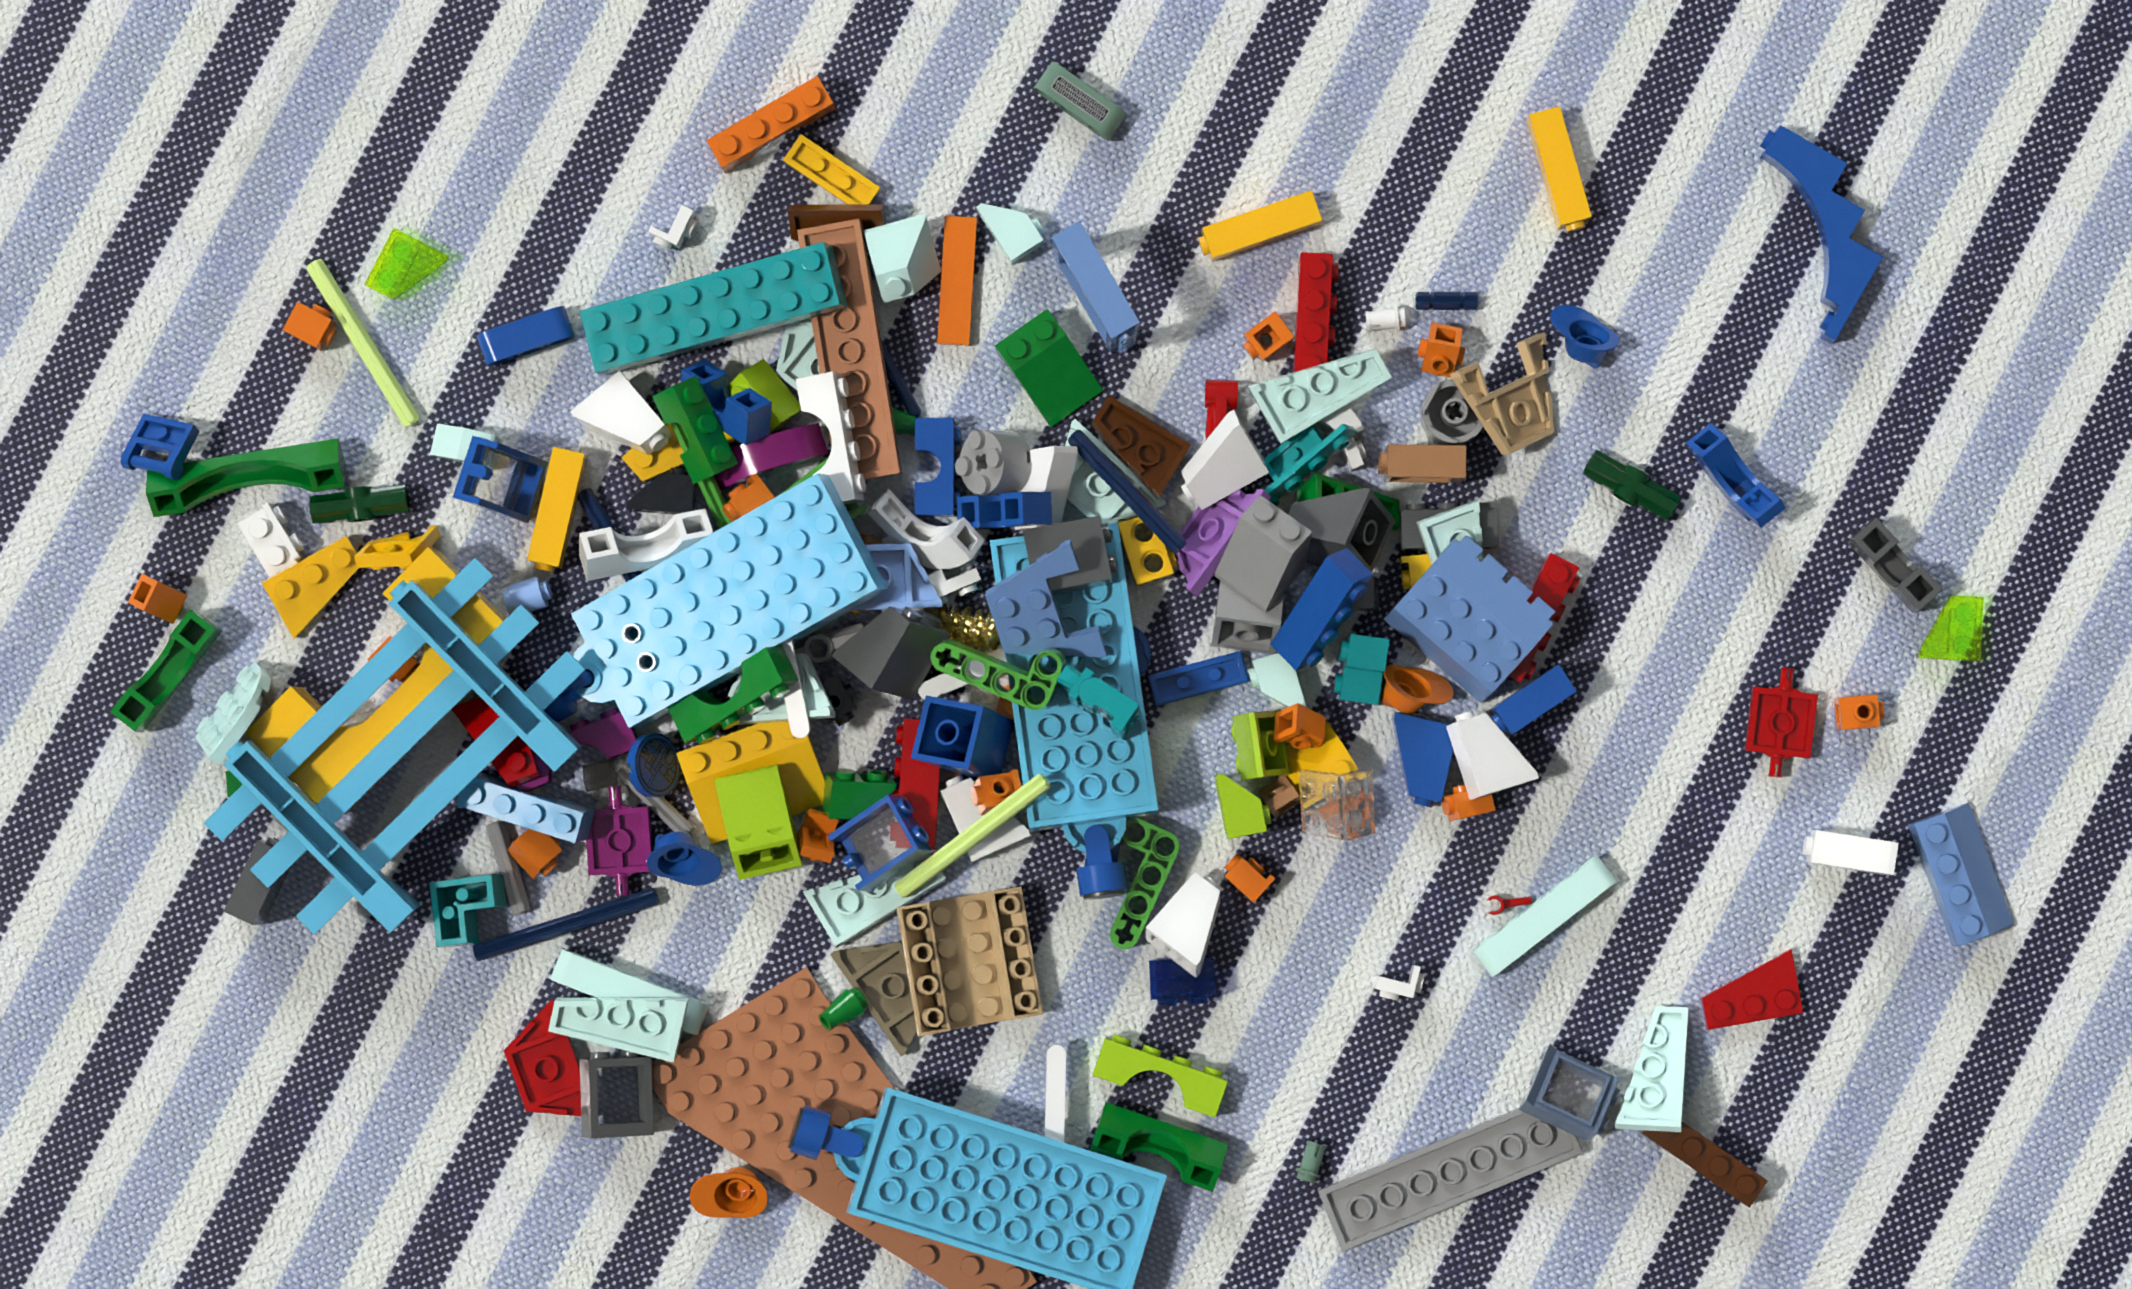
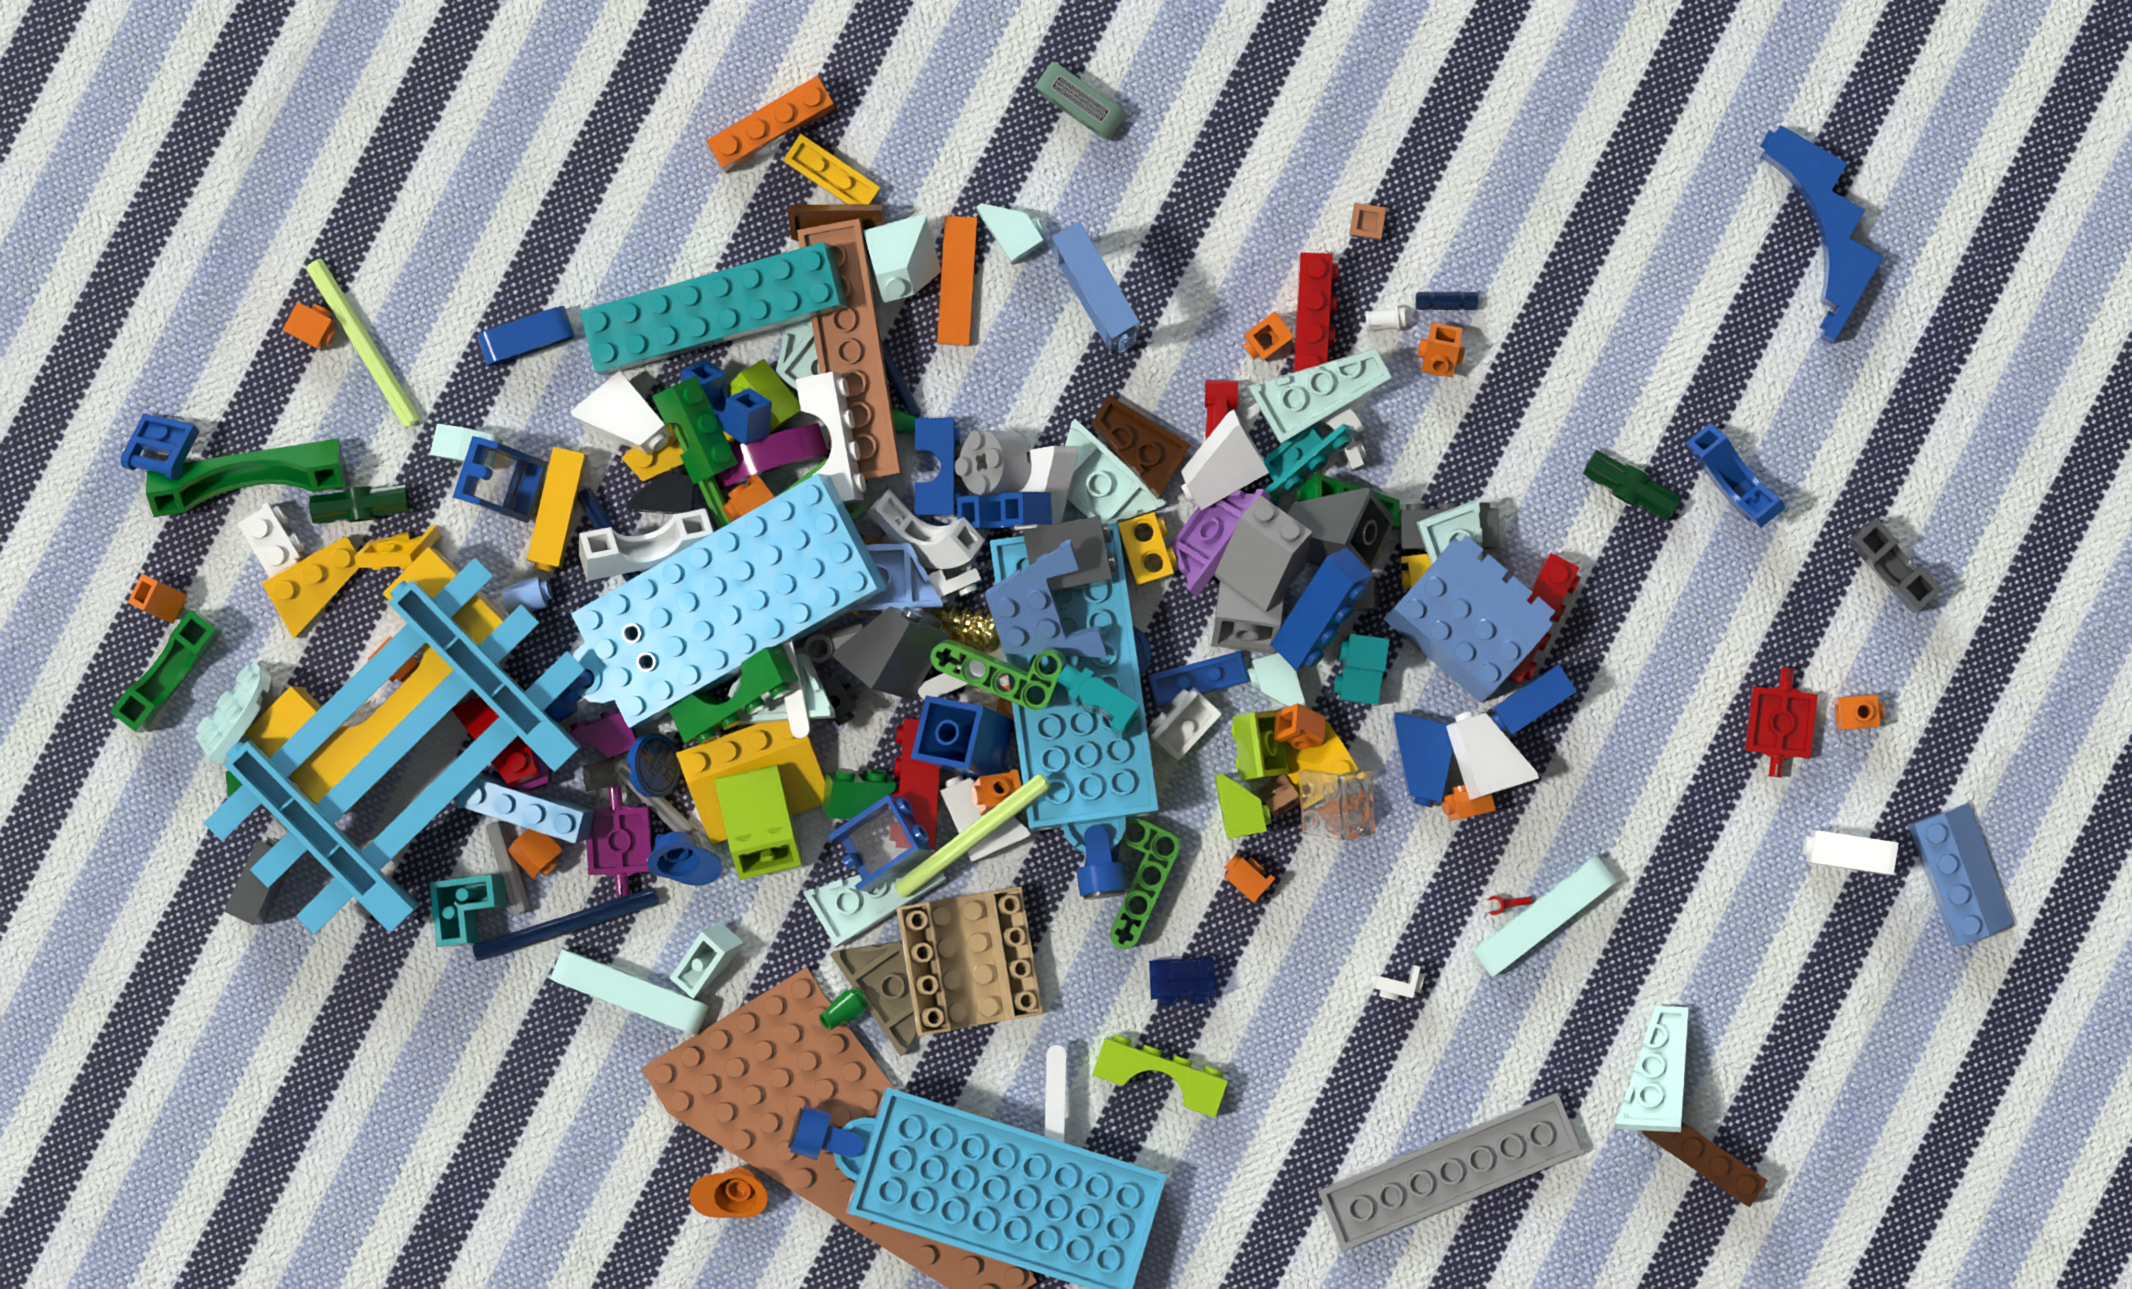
(403, 265): clear neon green wing -> none
(545, 1068): red wing -> none
(589, 1096): dark grey window -> none
(629, 1024): light aqua wing -> none
(682, 227): white bracket -> none
(706, 959): none -> light aqua slope
(814, 836): orange bracket -> none
(1048, 368): green slope -> none
(1127, 492): dark blue axle -> none
(1184, 723): none -> white bracket
(1186, 923): white slope -> none
(1193, 1154): green arch -> none
(1260, 226): yellow brick -> none
(1311, 1162): sand green pin -> none
(1367, 221): none -> nougat plate
(1413, 688): orange piece -> none
(1423, 463): medium nougat window -> none
(1435, 418): light grey brick -> none
(1515, 412): tan wing -> none
(1559, 169): yellow brick -> none
(1570, 1094): sand blue window -> none
(1584, 335): blue piece -> none
(1758, 995): red wing -> none
(1956, 631): clear neon green wing -> none

